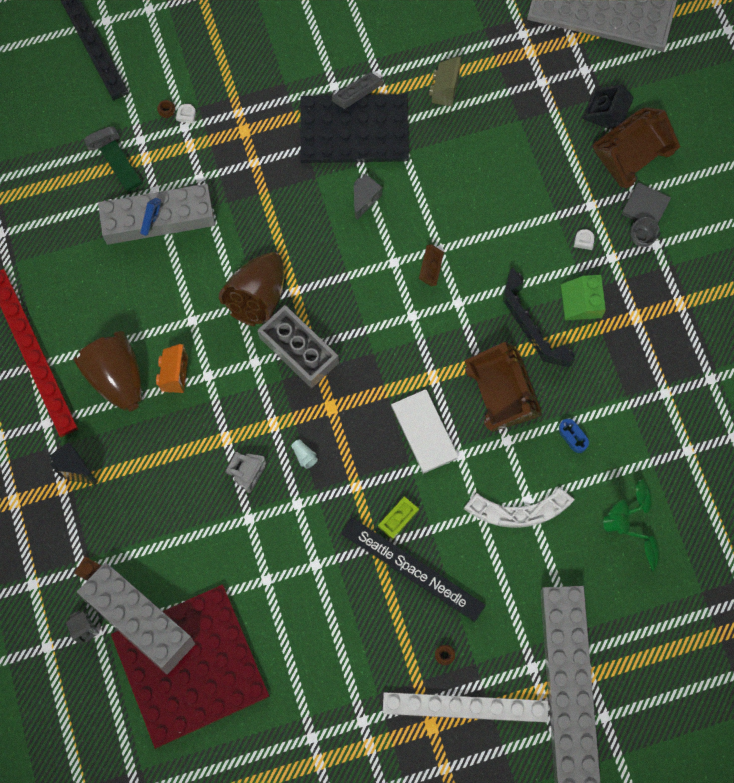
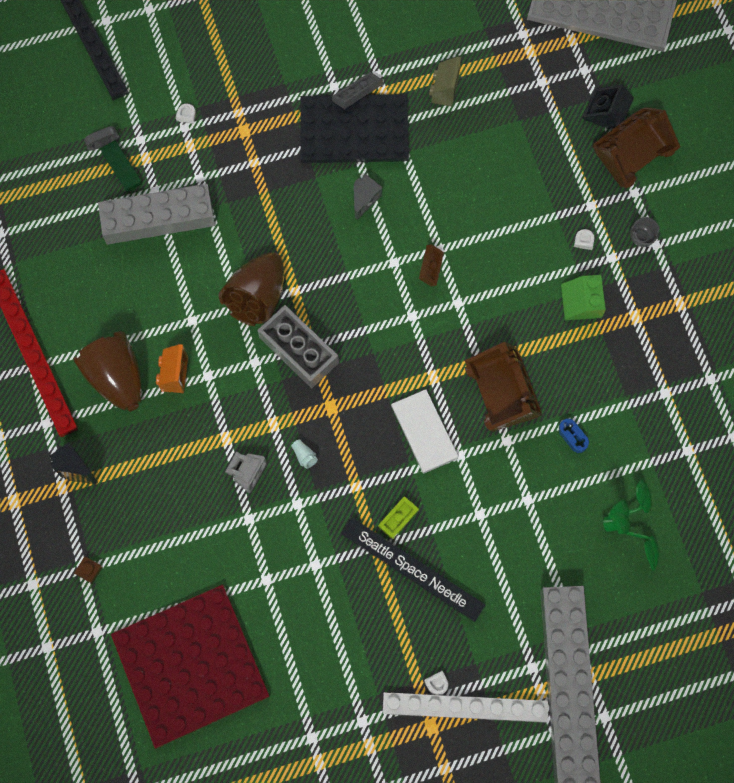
(81, 627): dark grey slope -> none
(136, 618): light grey brick -> none
(151, 215): blue tile -> none
(165, 104): reddish brown plate -> none
(437, 683): none -> white tile
(445, 648): reddish brown plate -> none
(519, 516): white tile -> none
(559, 356): black slope -> none
(646, 203): dark grey tile -> none

